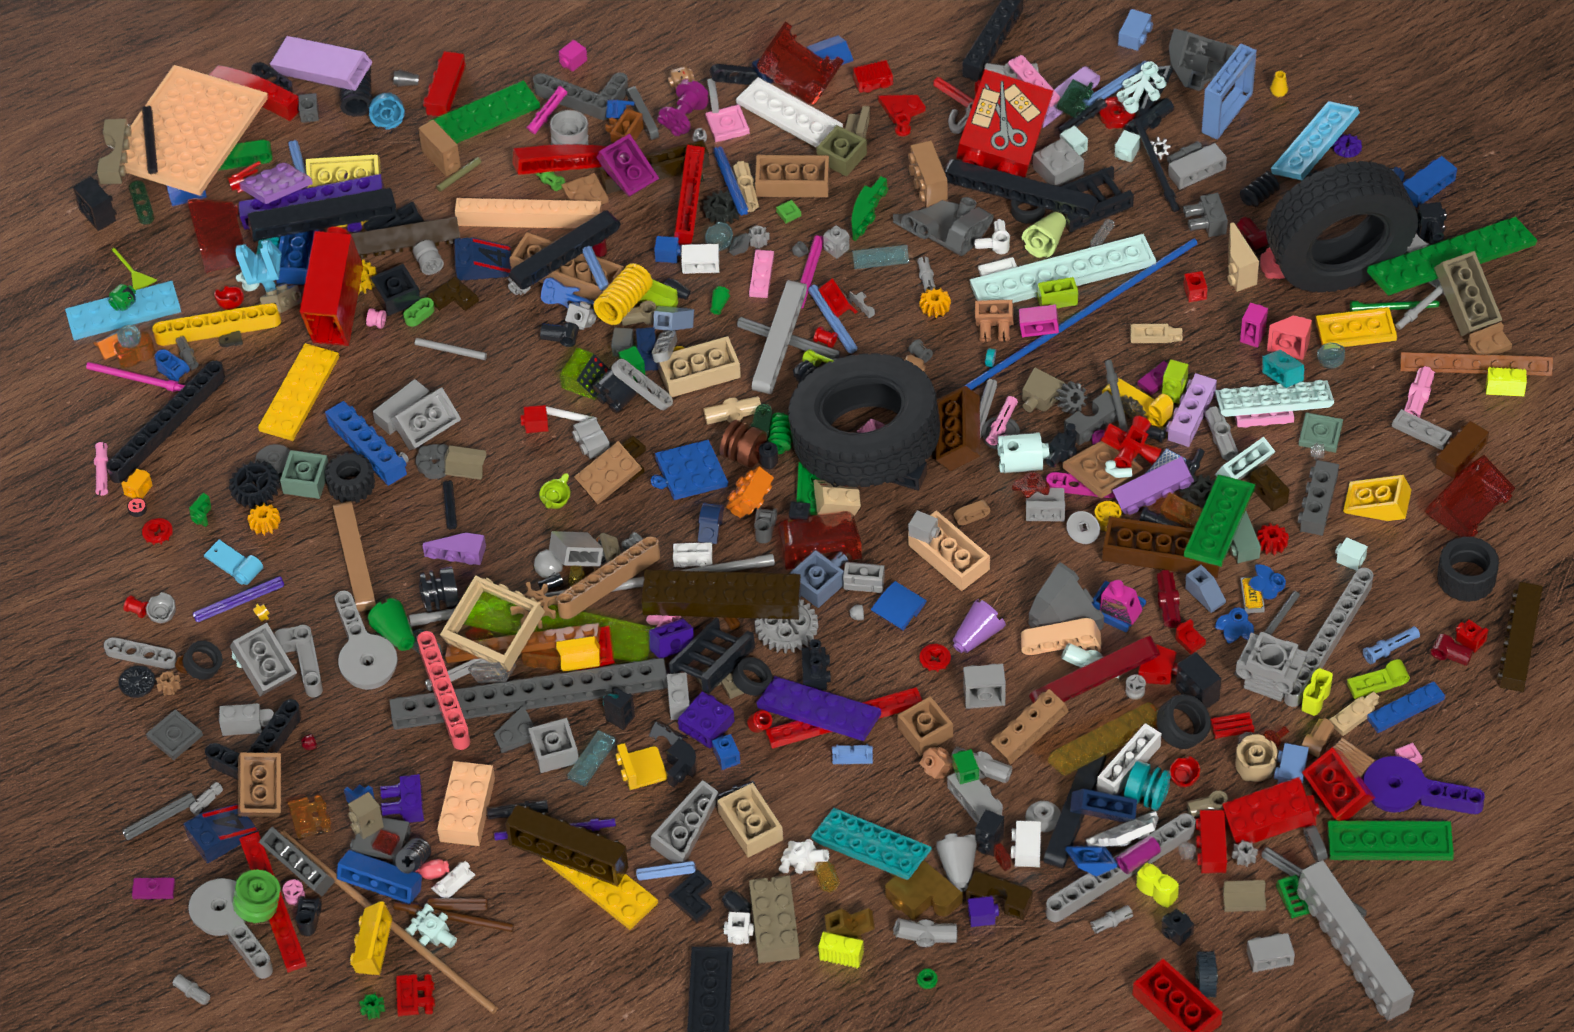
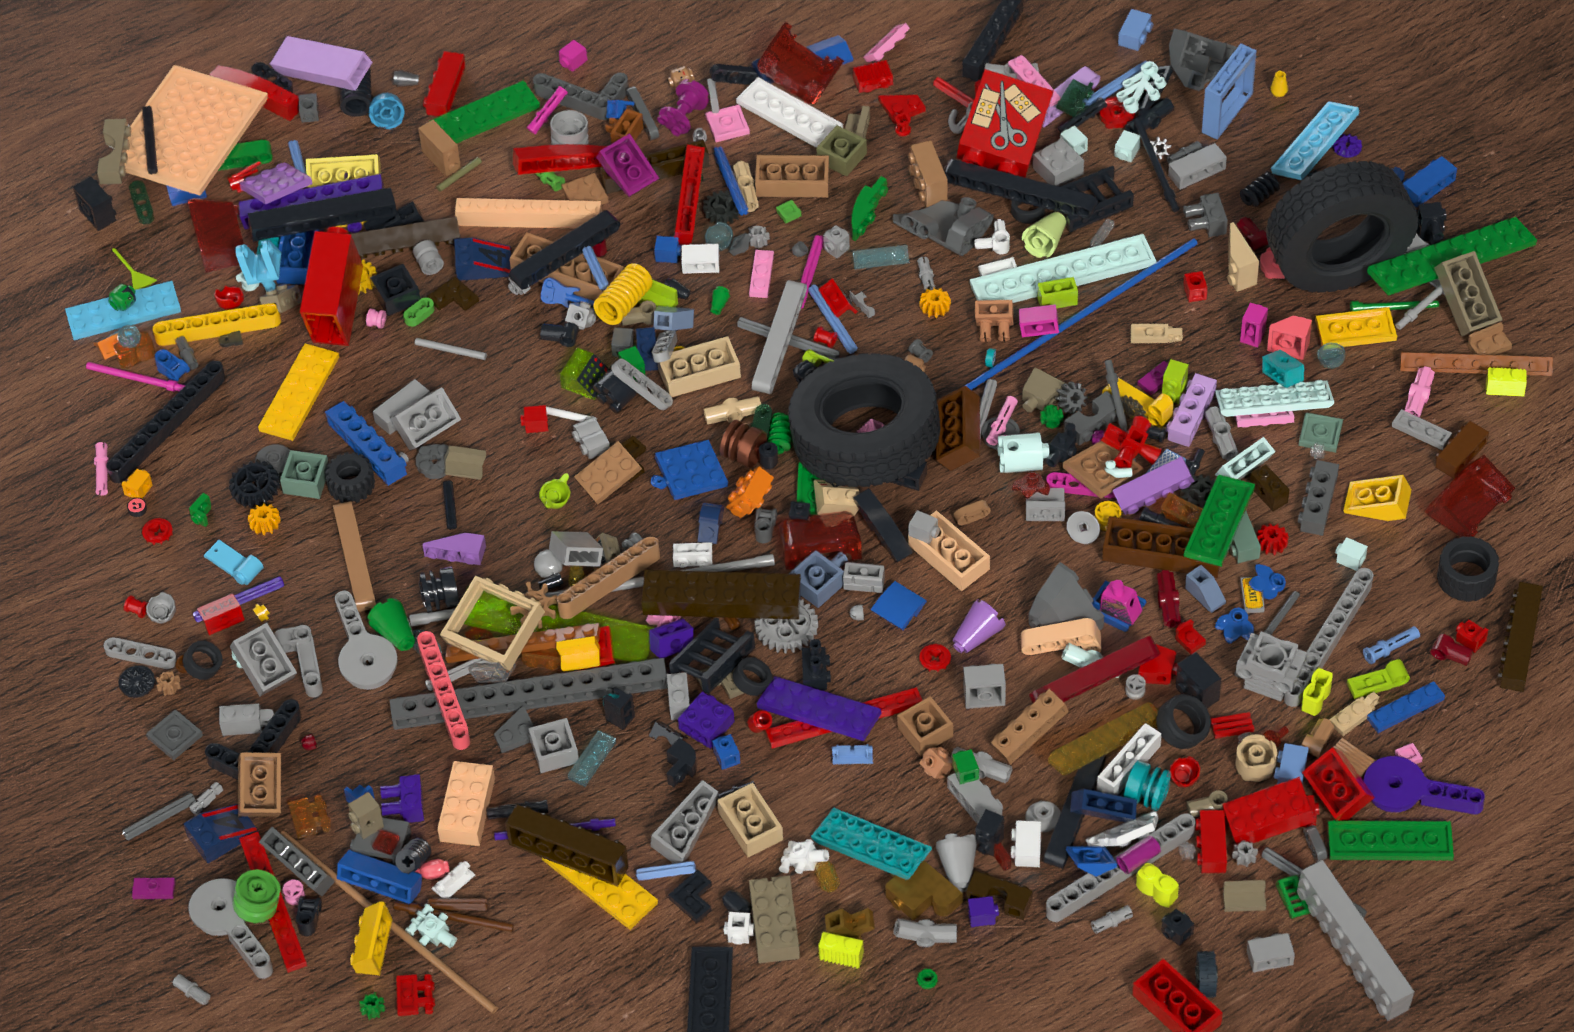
(221, 614): none -> red panel
(641, 766): yellow bracket -> none
(882, 524): none -> black slope
(887, 43): none -> bright pink plate
(1051, 416): none -> green gear

